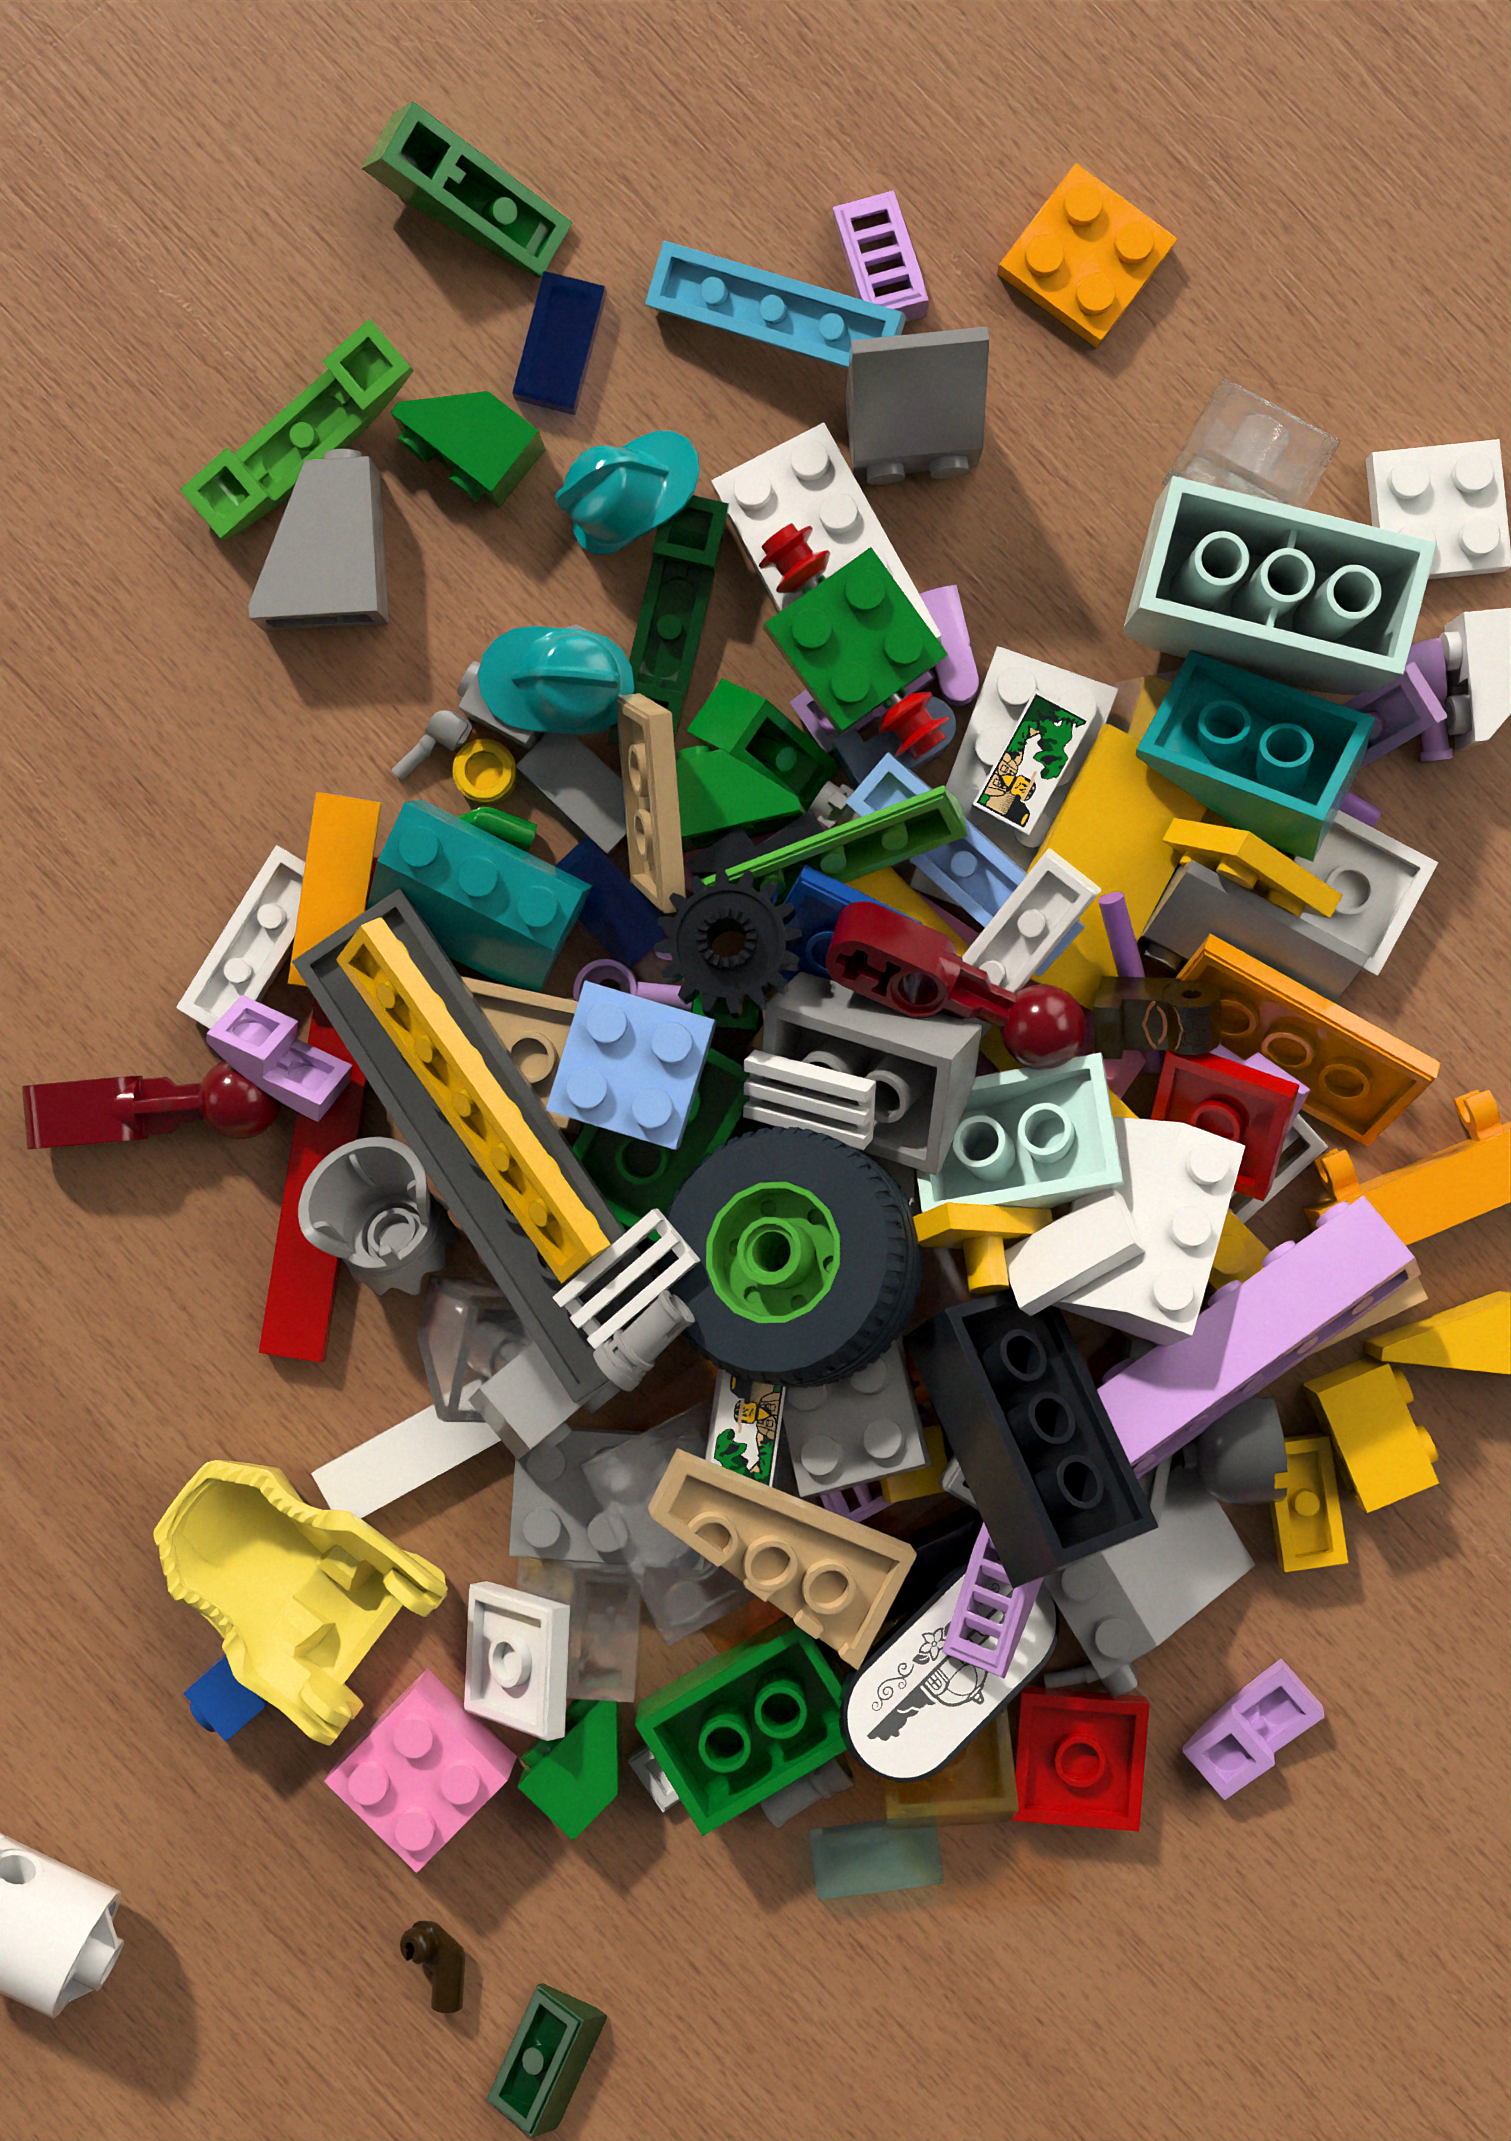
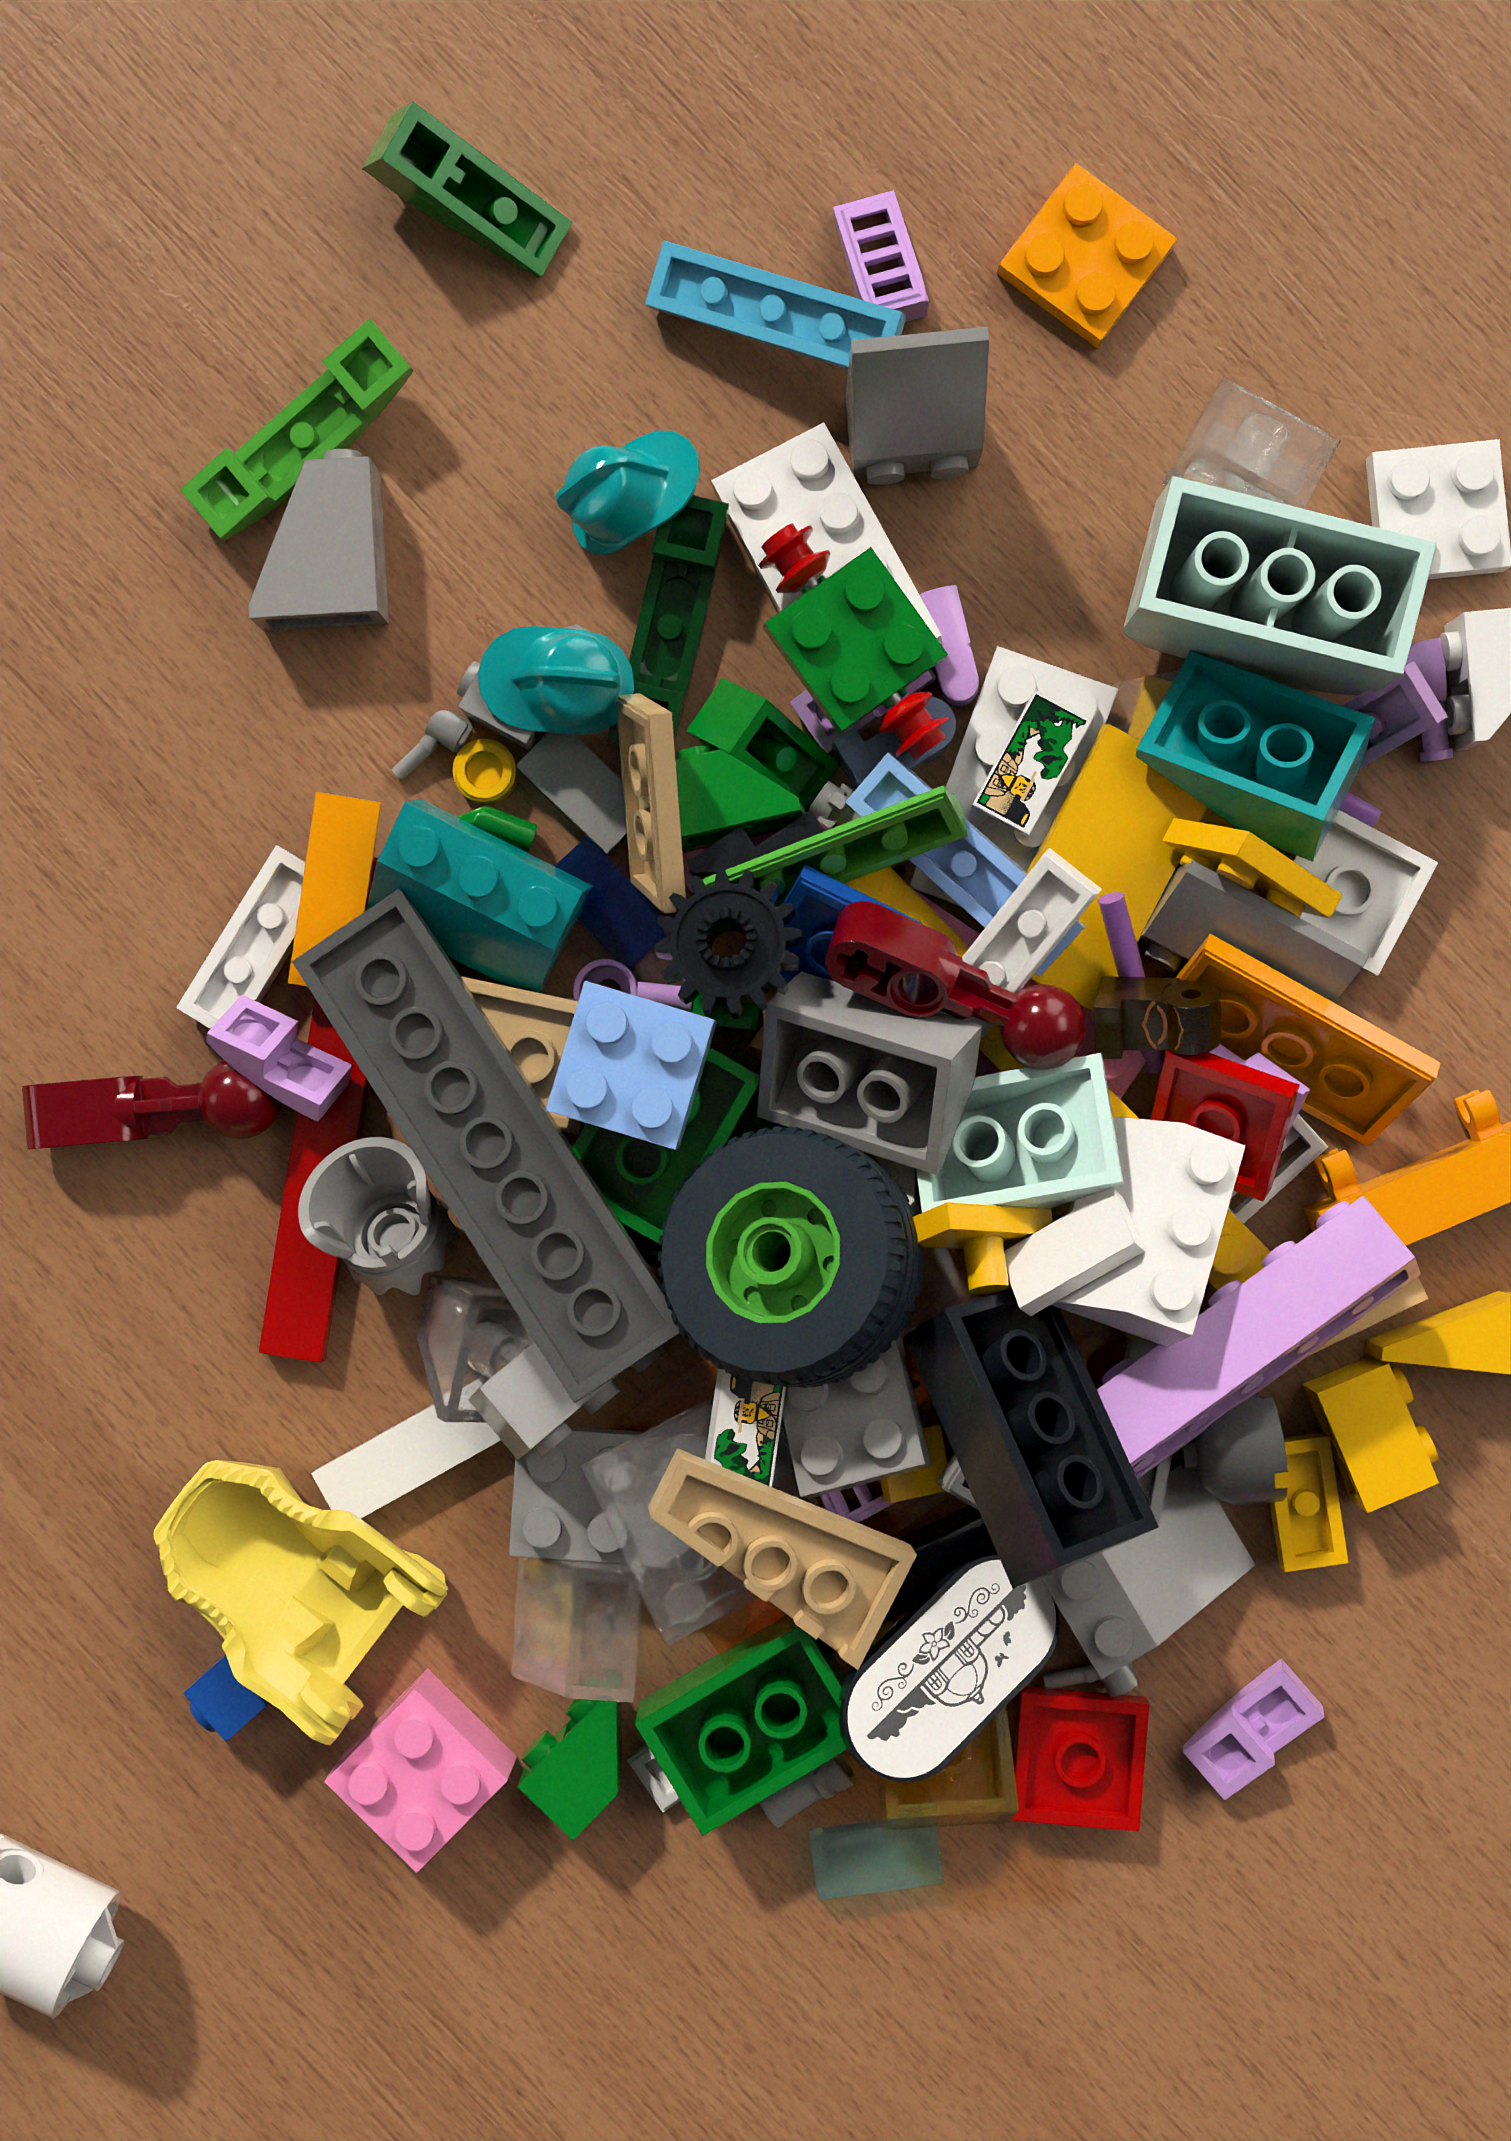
(443, 1956): dark brown arm -> none
(472, 1100): yellow plate -> none
(474, 438): green slope -> none
(517, 1659): white tile -> none
(546, 2060): dark green slope -> none
(559, 342): clear blue tile -> none
(584, 1315): white tile -> none
(634, 1349): light grey pin -> none
(810, 1106): white tile -> none
(972, 1593): lavender slope -> none

